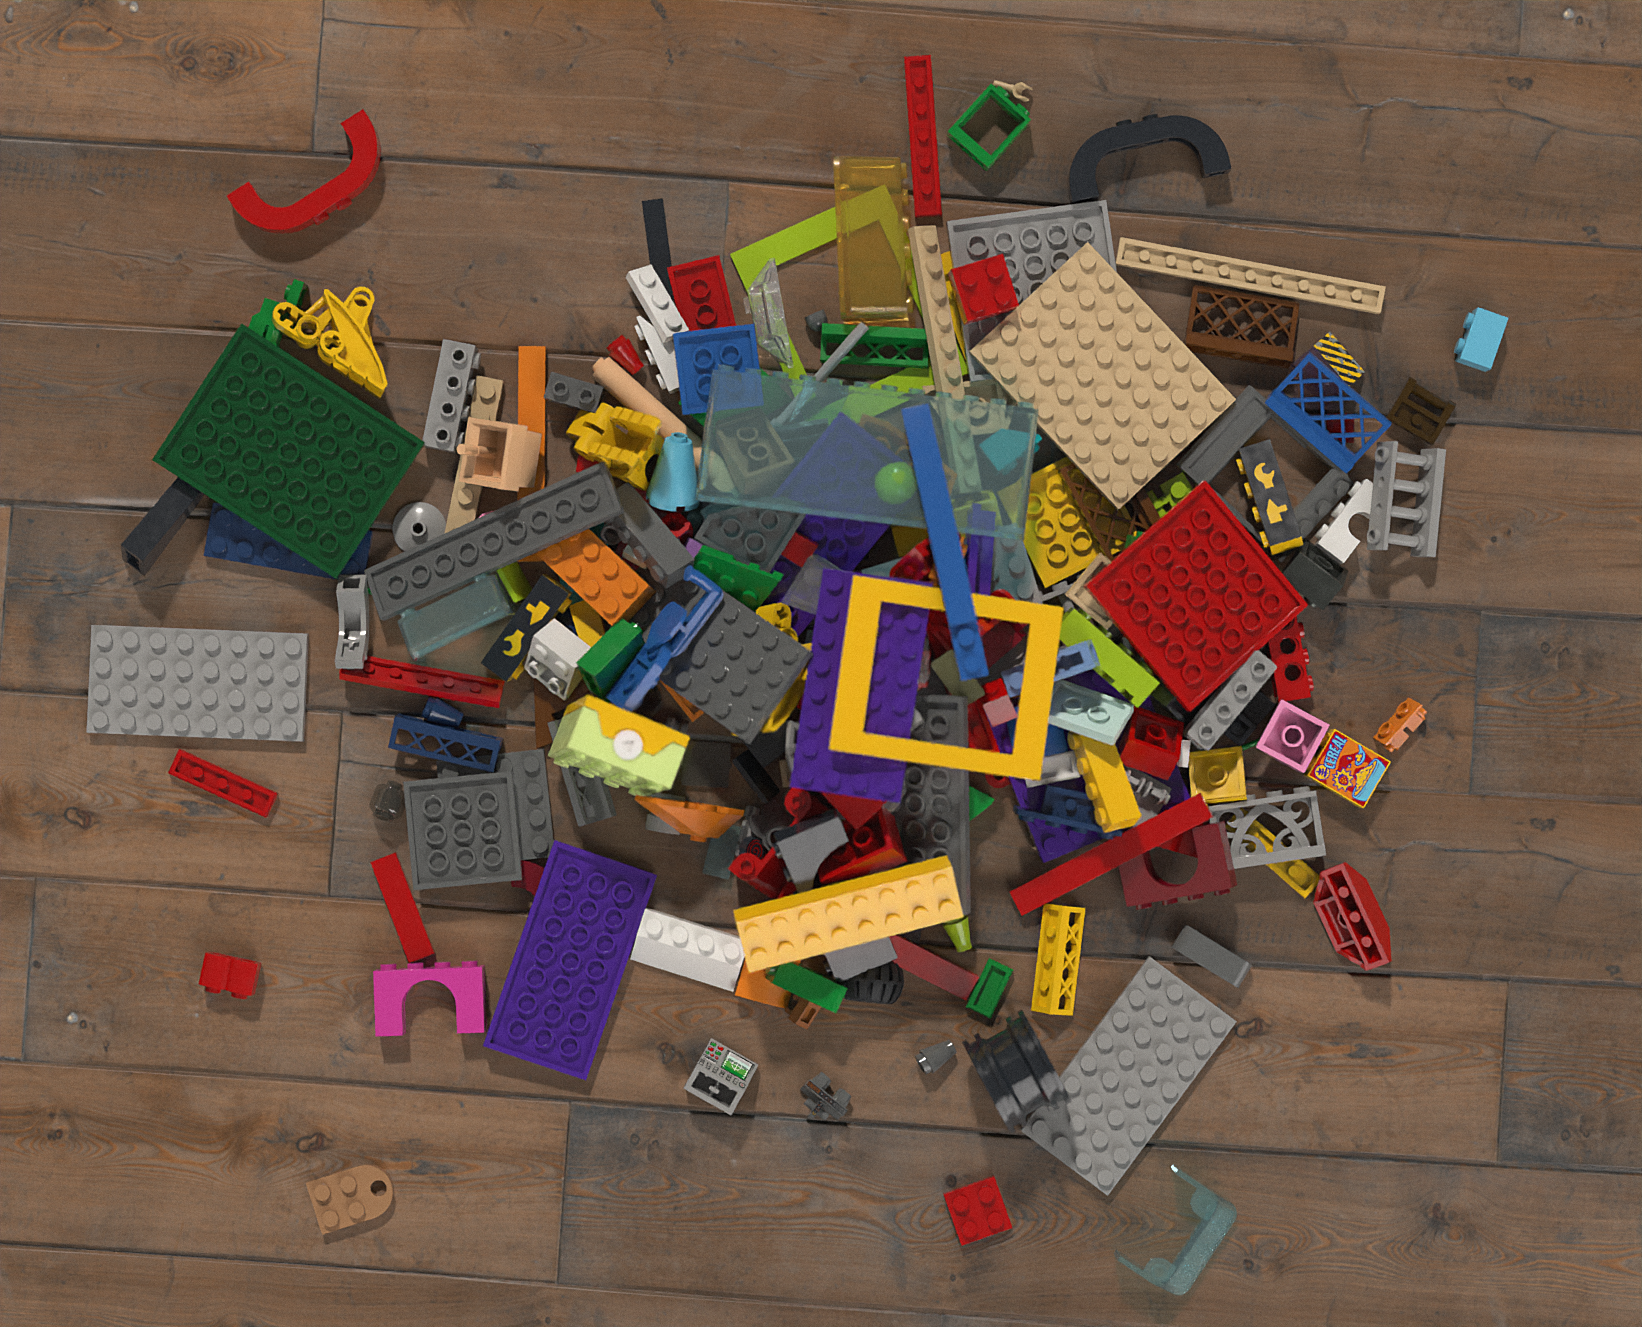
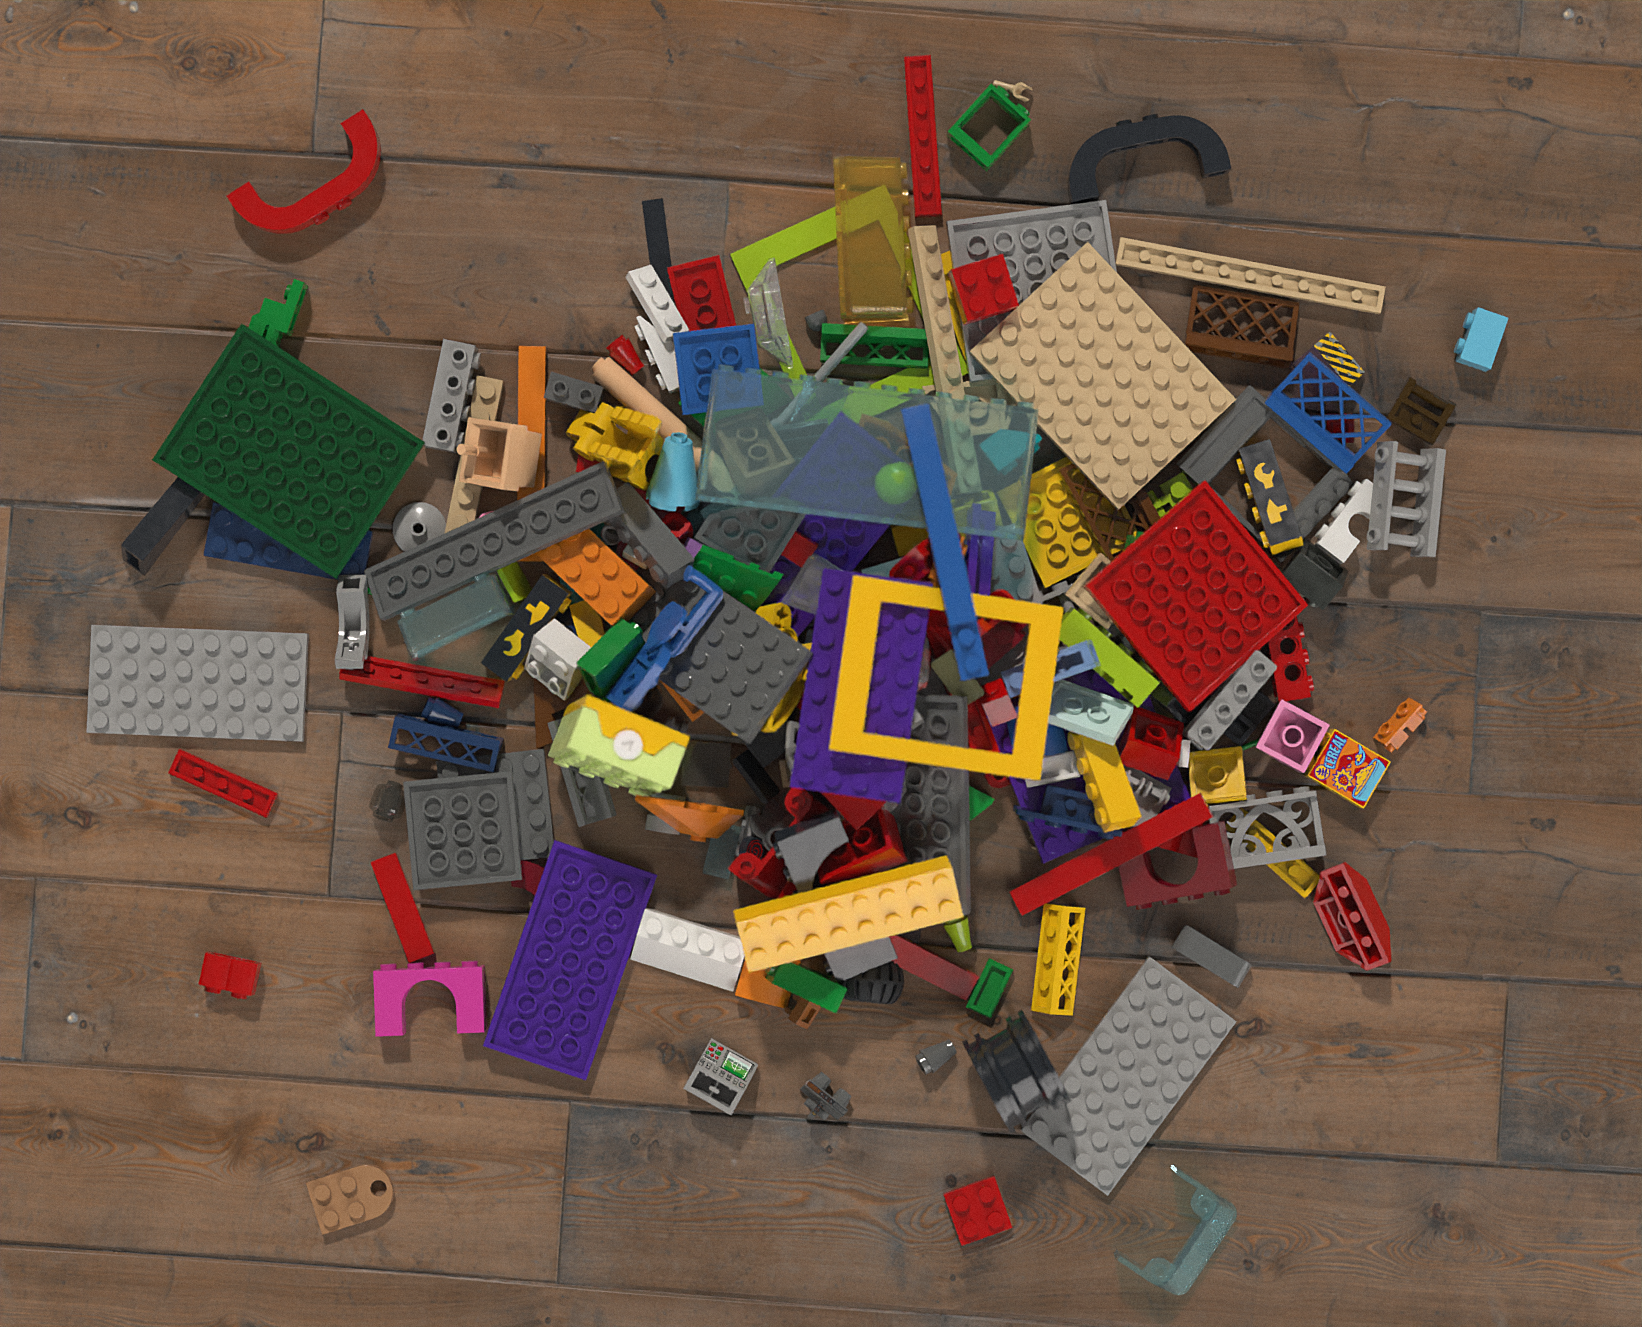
(349, 327): yellow piece -> none

